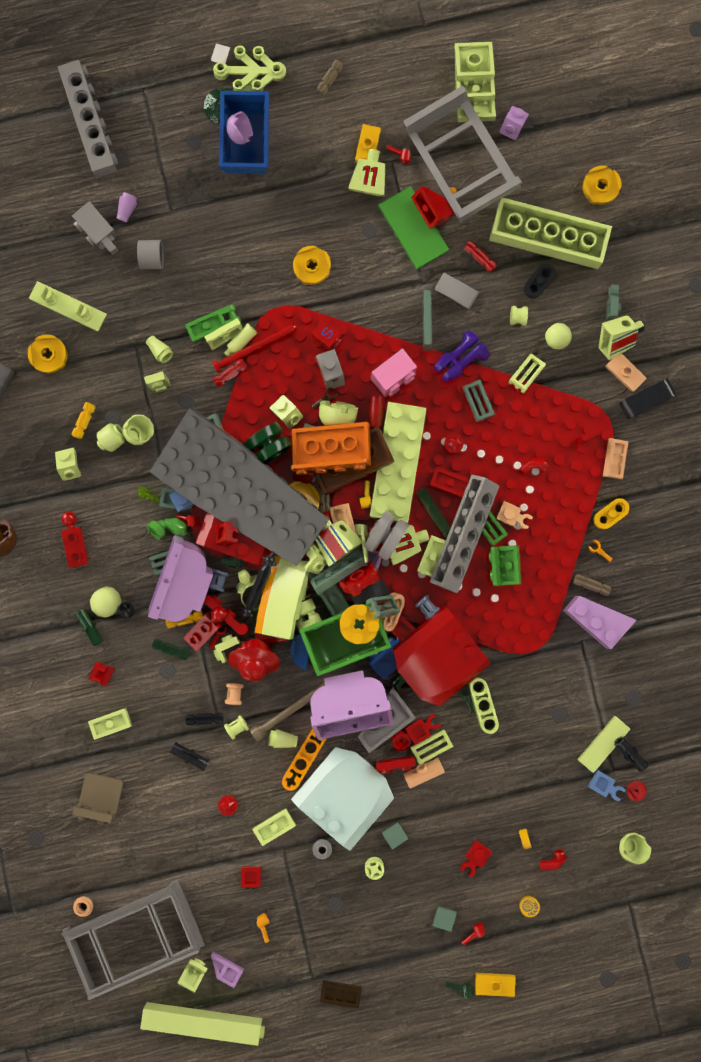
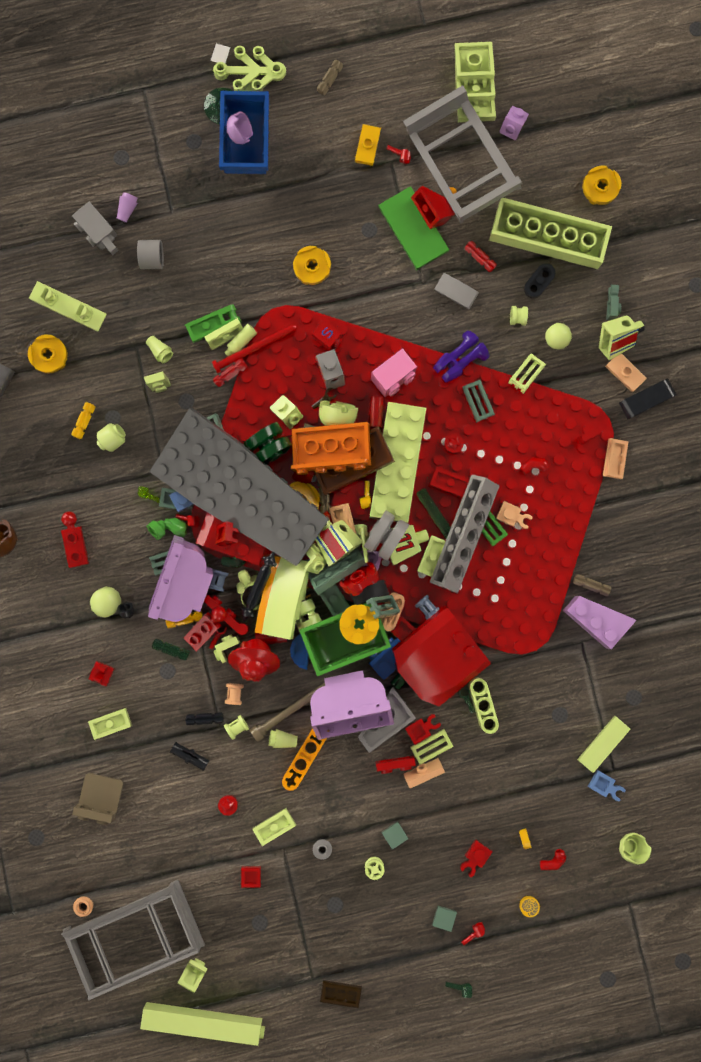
(67, 464): yellowish green bracket -> none
(71, 74): light grey brick -> none
(89, 627): dark green axle -> none
(138, 429): yellowish green hair -> none
(226, 970): lavender tile -> none
(262, 921): light orange hand -> none
(344, 796): light aqua wedge -> none
(369, 175): yellowish green torso -> none
(401, 740): red tile -> none
(427, 320): sand green tile -> none
(495, 984): yellow plate -> none
(505, 565): bright green bracket -> none
(600, 551): light orange hand -> none
(611, 514): yellow plate -> none
(631, 754): black pin -> none
(636, 790): red tile -> none

